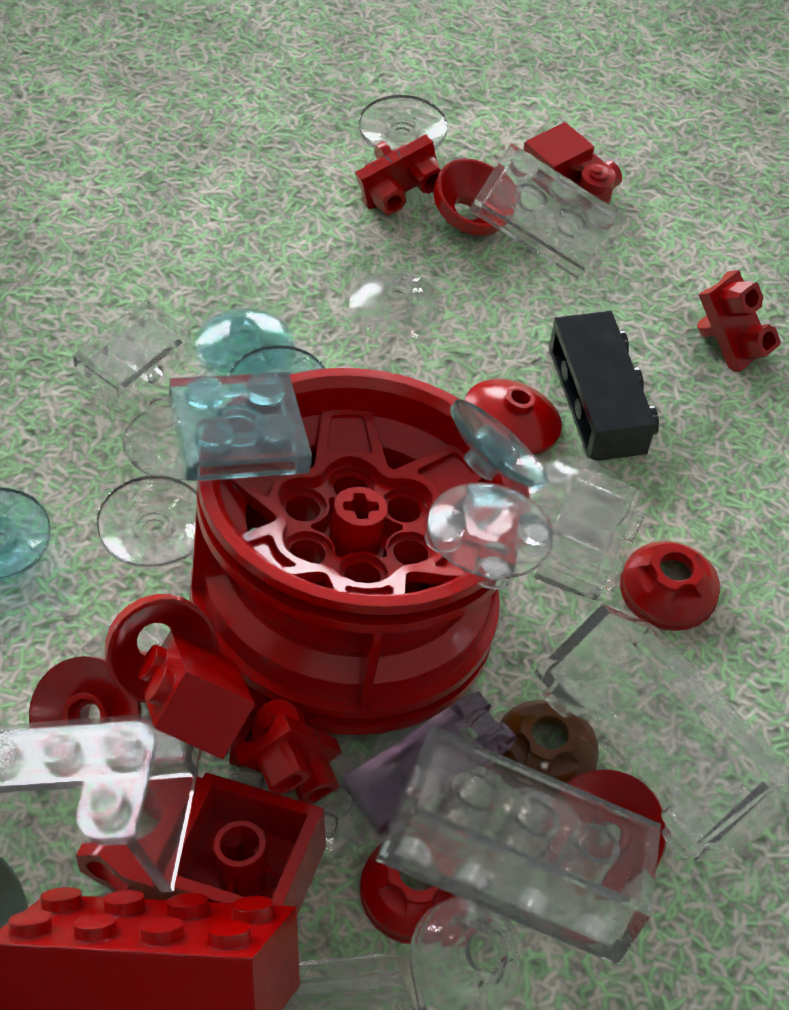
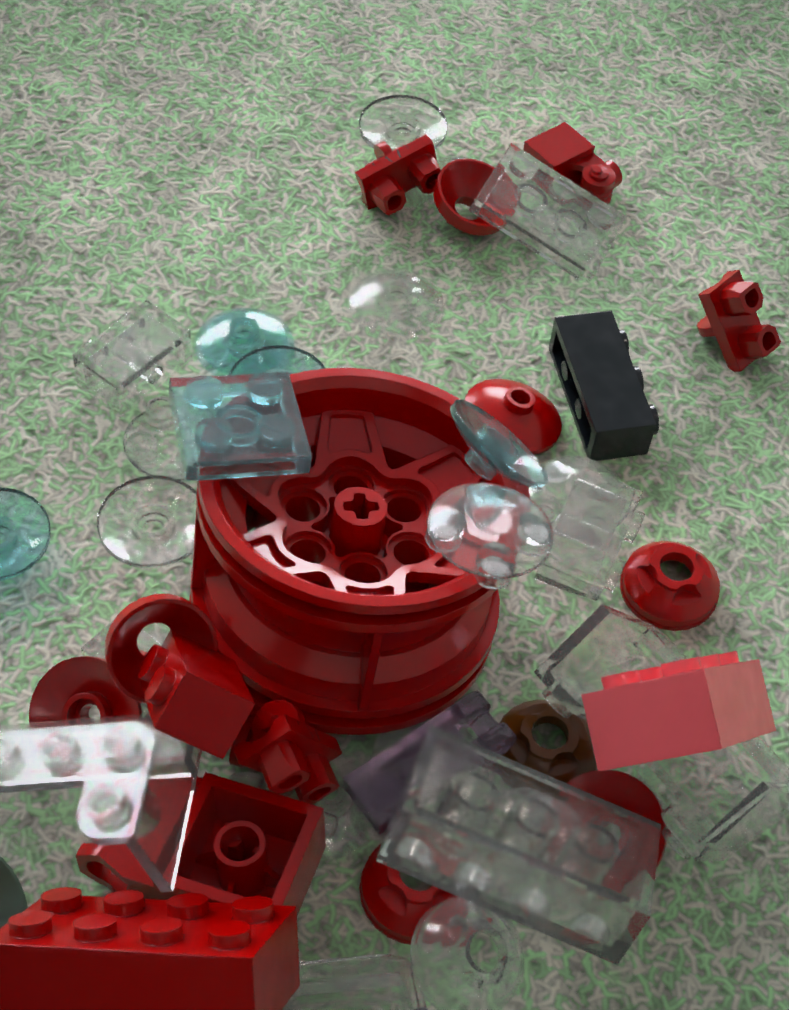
(677, 710): none -> coral brick

